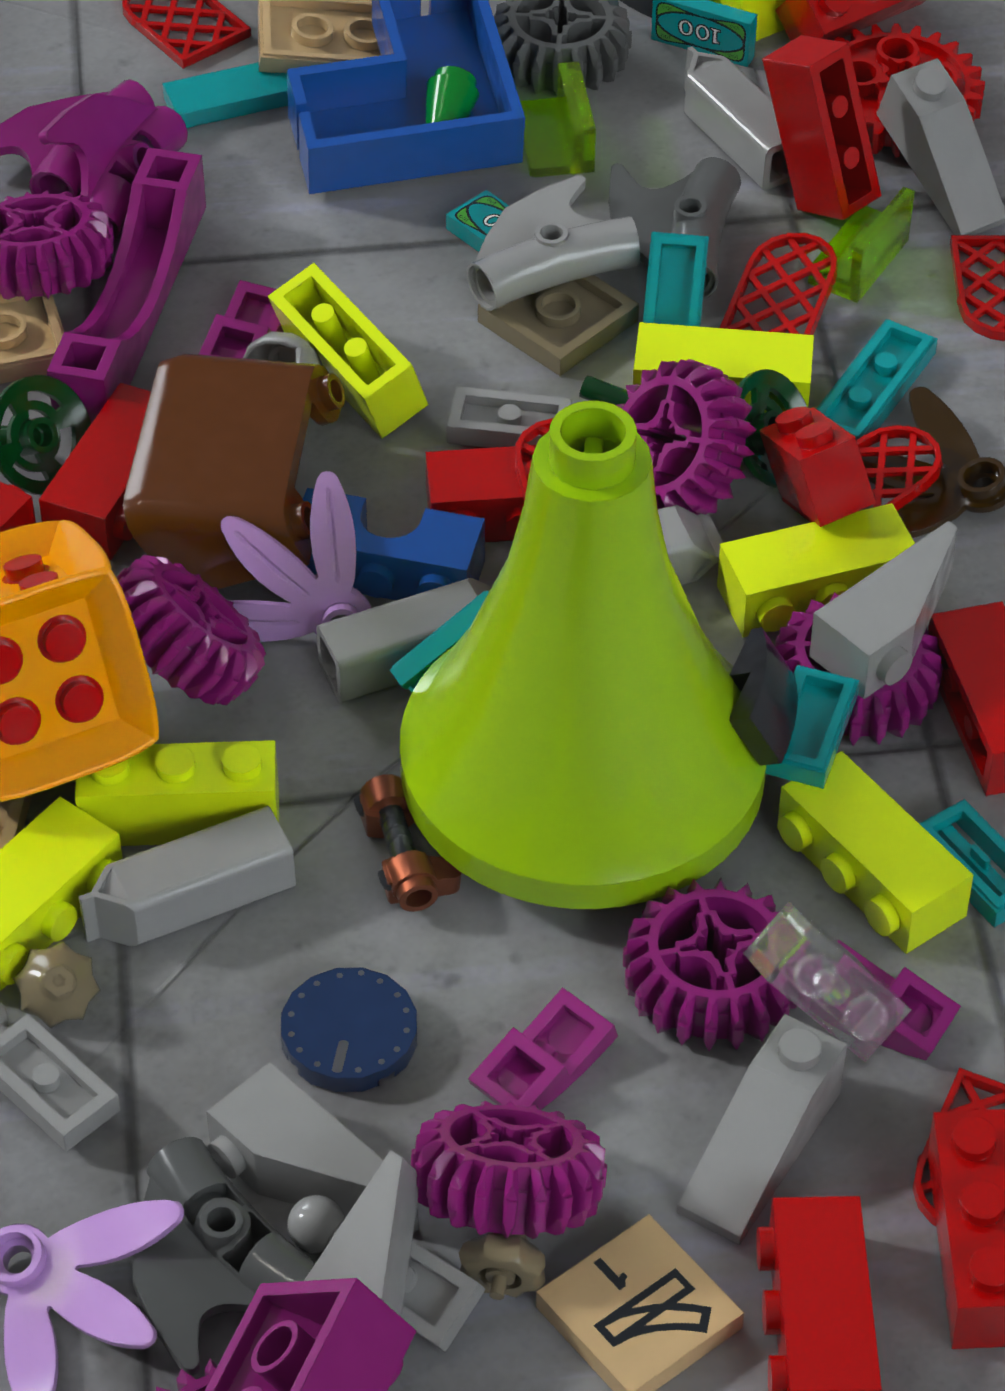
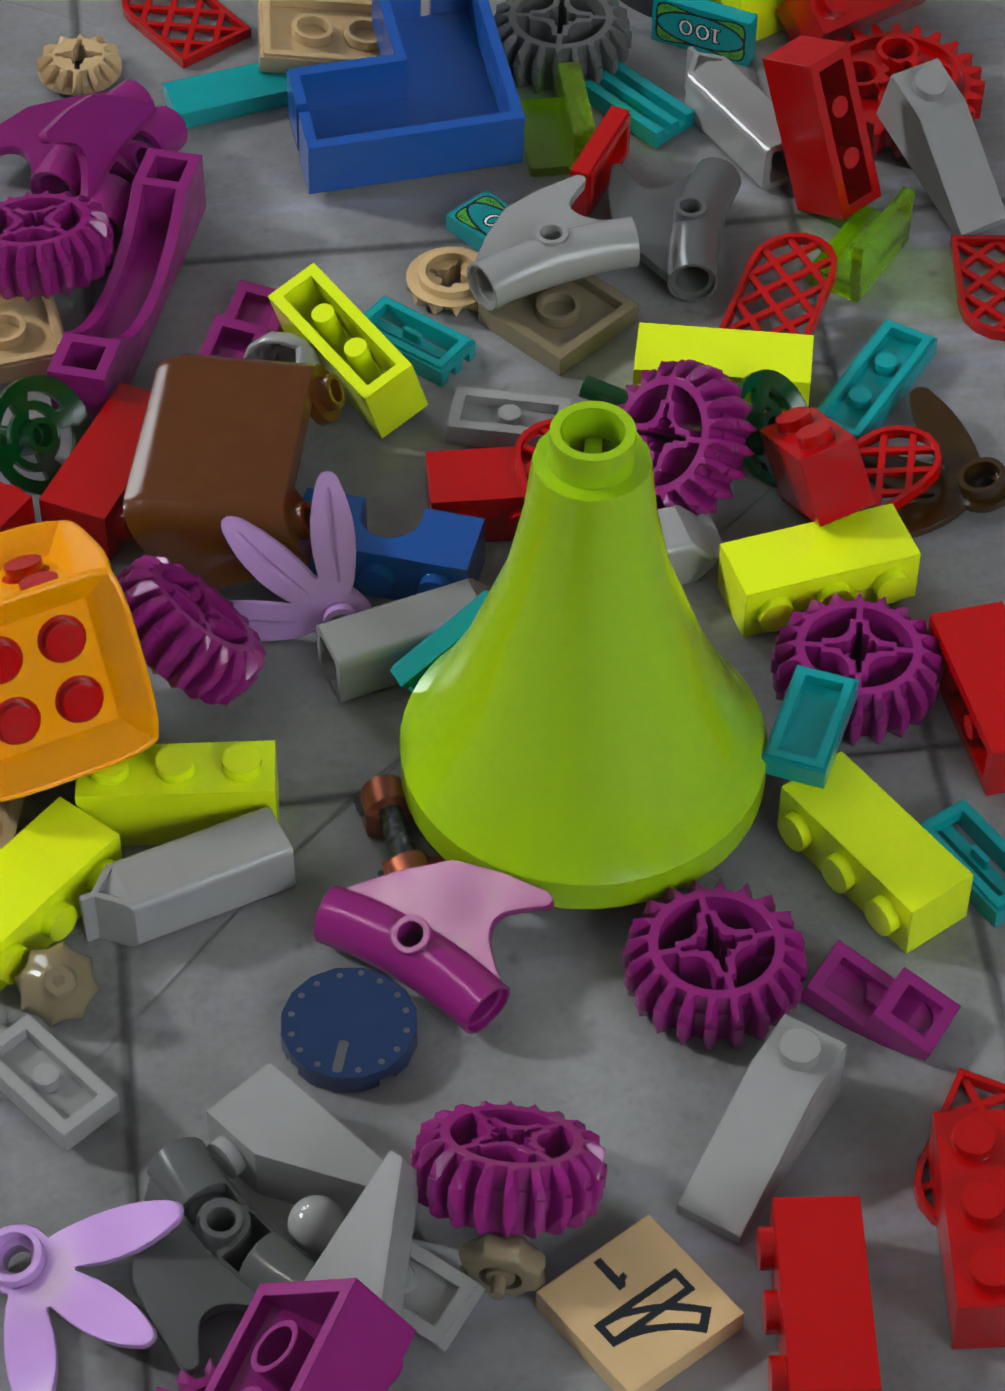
(98, 71): none -> tan gear
(426, 358): none -> teal tile
(432, 932): none -> magenta pin
(439, 268): none -> tan gear
(450, 94): green cone -> none
(546, 1056): magenta slope -> none
(606, 147): none -> red tile
(643, 100): none -> teal tile
(676, 279): teal tile -> none
(767, 701): black slope -> none
(827, 981): clear brick -> none
(882, 619): light grey slope -> none

